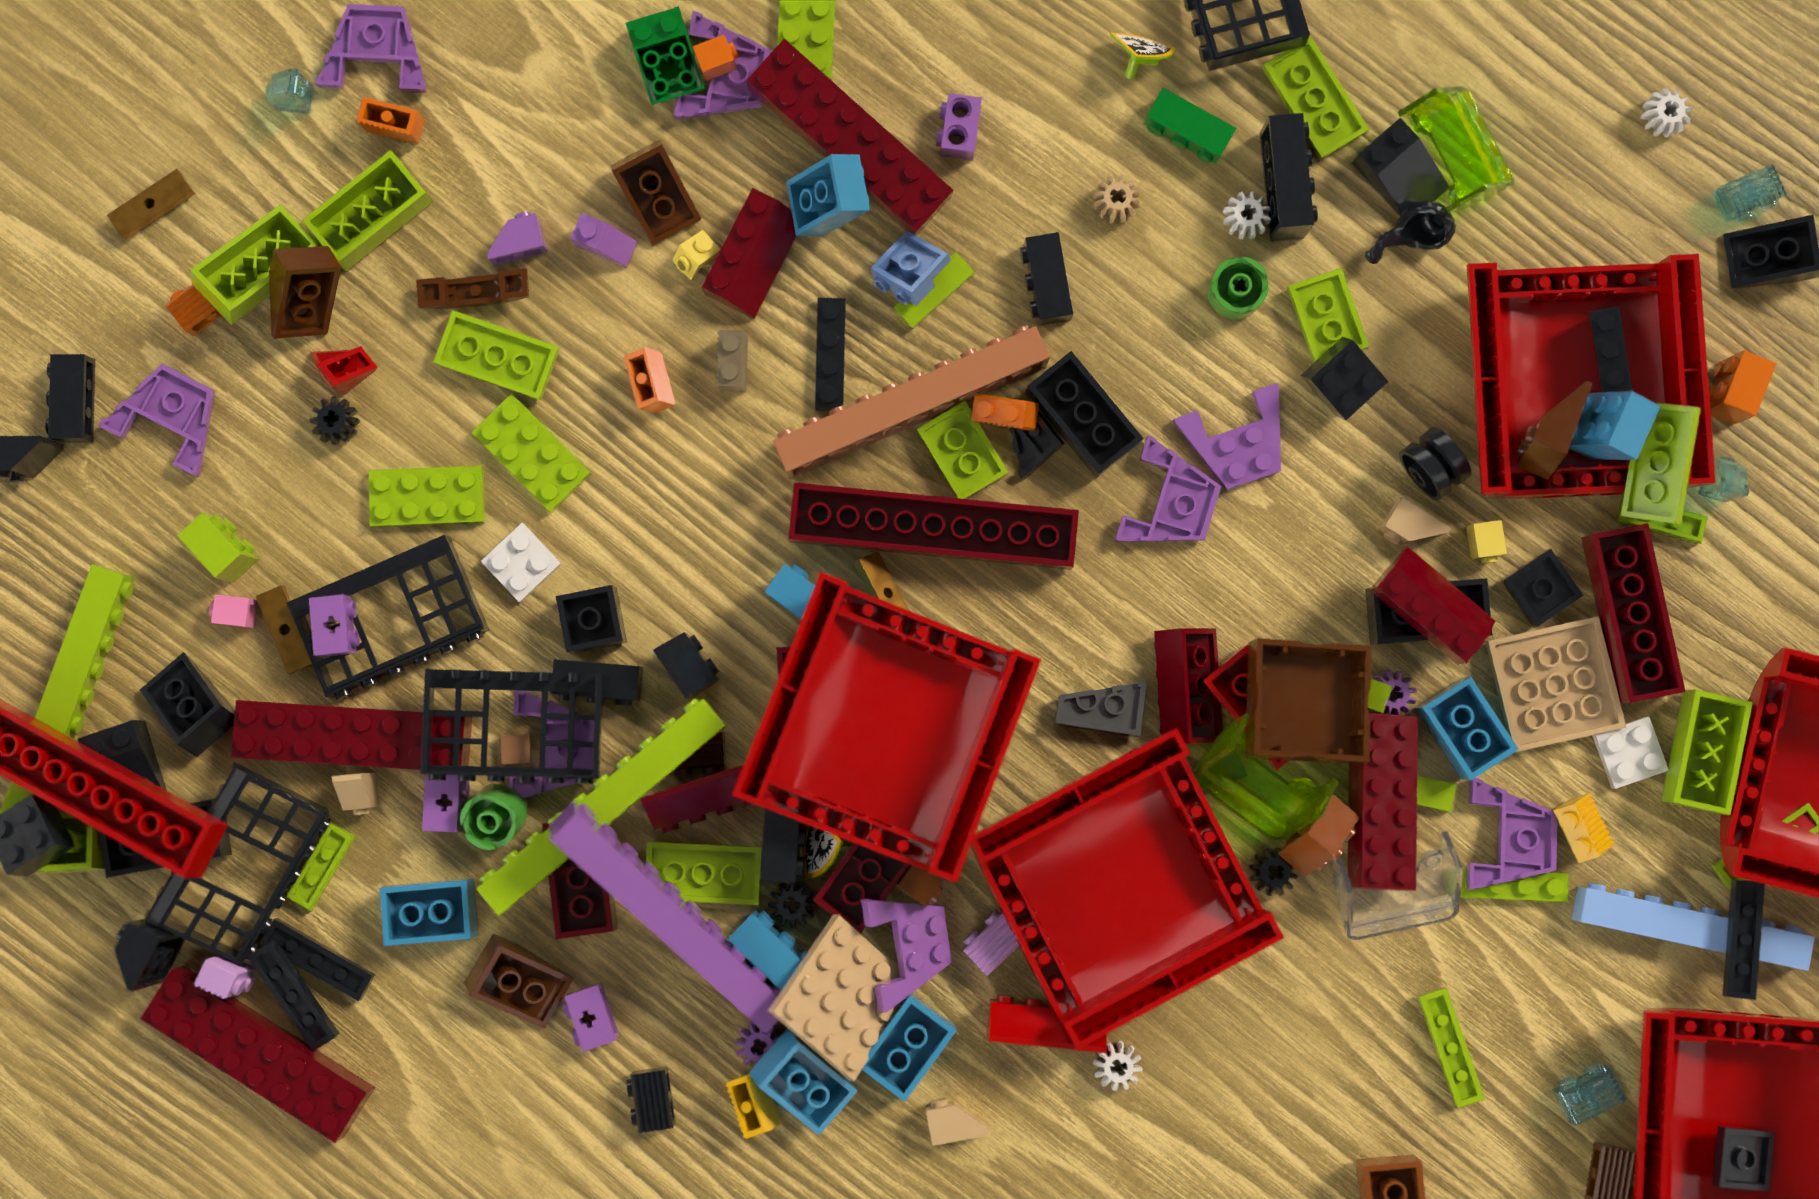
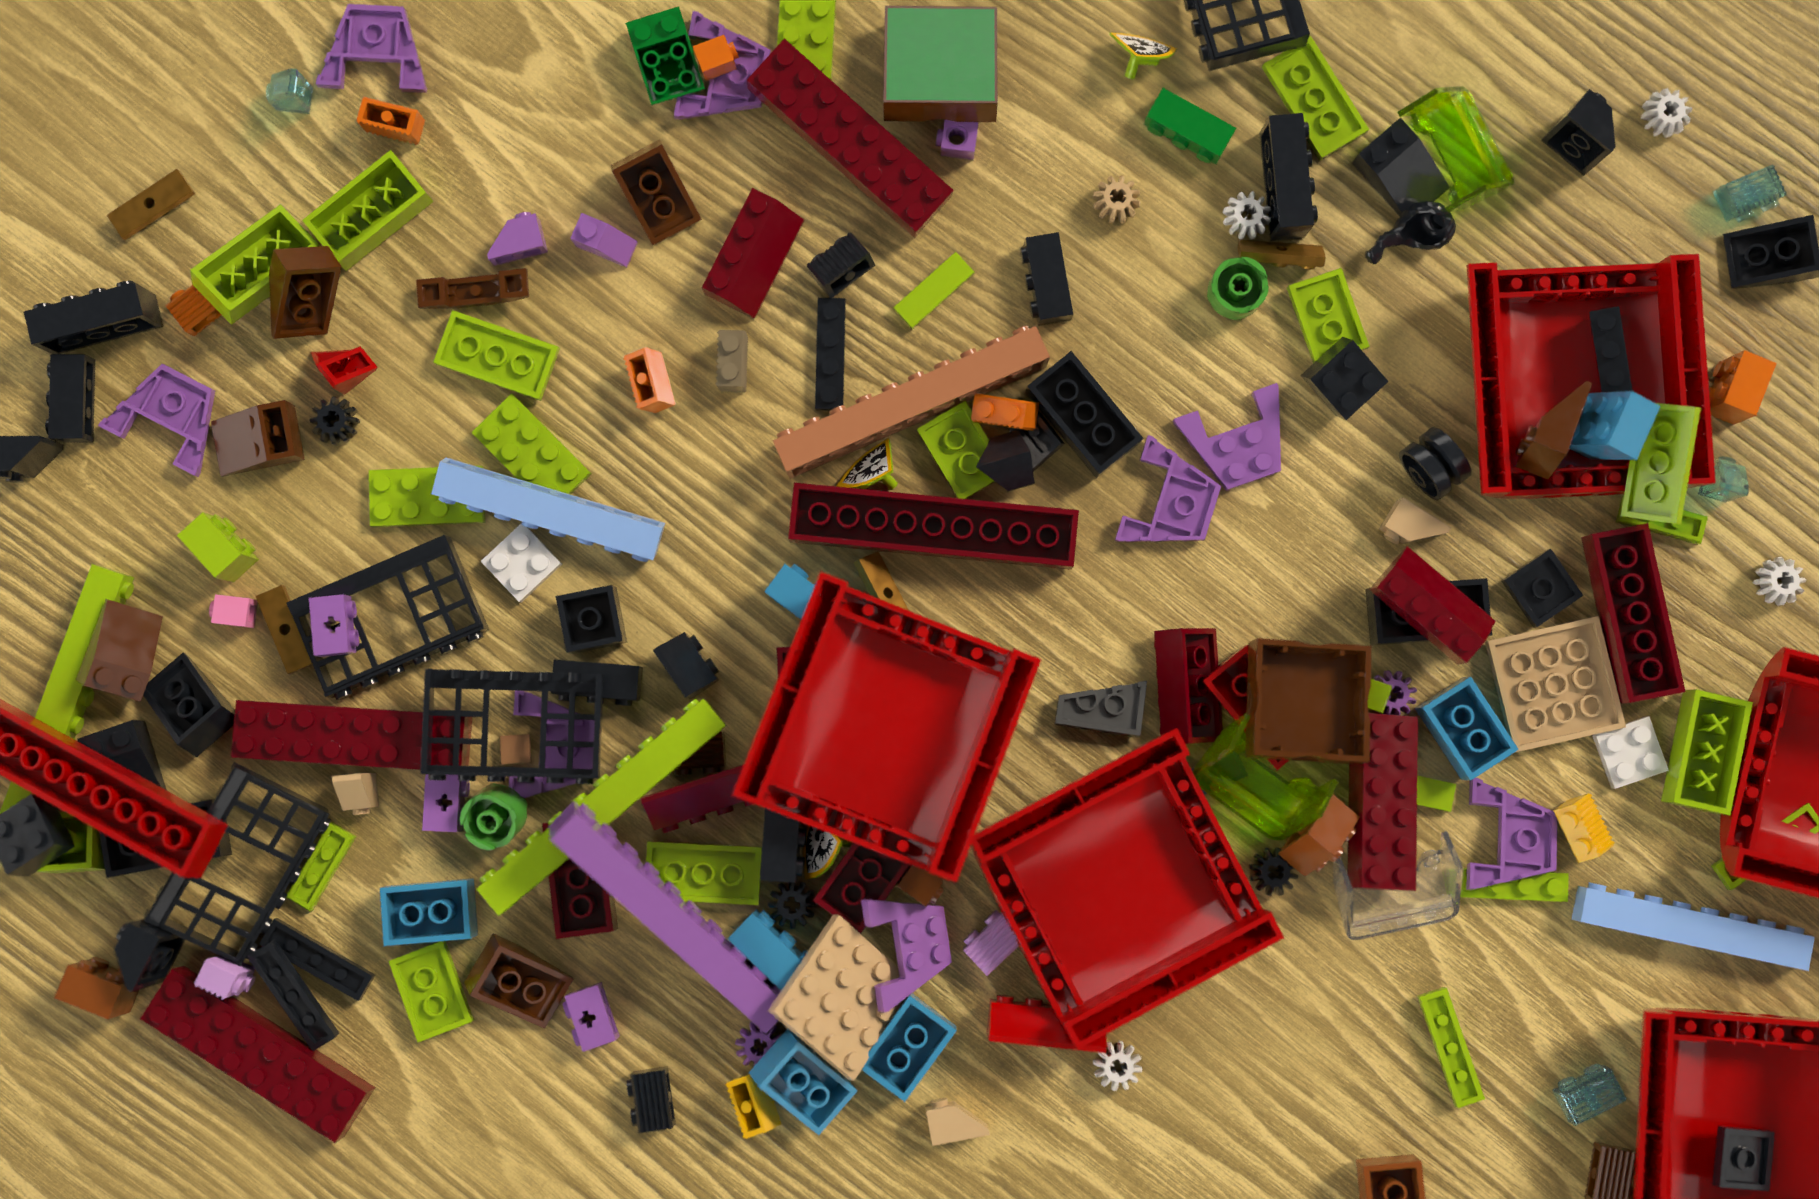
(93, 318): none -> black brick
(96, 989): none -> dark orange brick
(121, 651): none -> reddish brown slope
(257, 438): none -> reddish brown slope
(431, 991): none -> lime plate
(548, 509): none -> light blue brick
(695, 254): light yellow bracket -> none
(828, 195): dark azure brick -> none
(840, 265): none -> black brick
(871, 468): none -> shield
(909, 268): medium blue plate -> none
(940, 64): none -> green tile
(1008, 461): none -> black slope
(1283, 254): none -> pearl gold tile
(1486, 541): light yellow brick -> none
(1584, 133): none -> black slope
(1743, 939): black plate -> none
(1779, 570): none -> white gear

